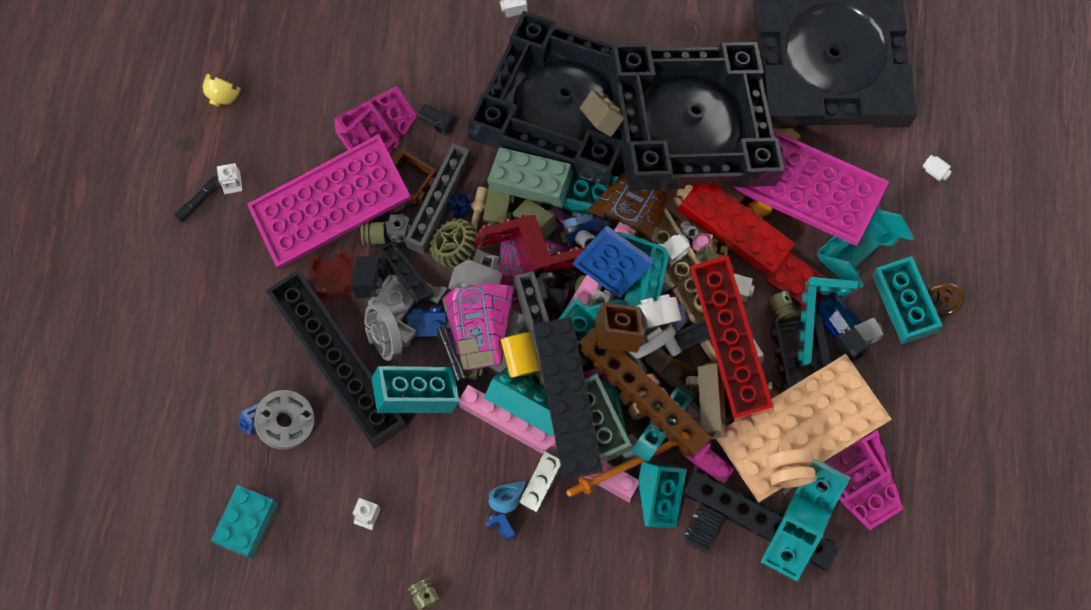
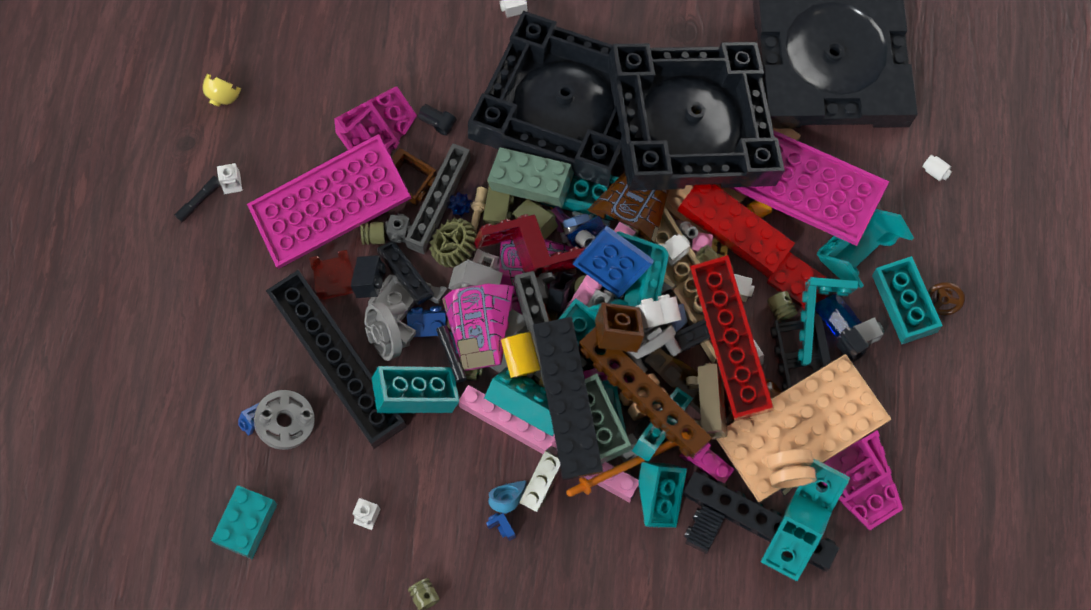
(602, 112): dark tan brick -> none

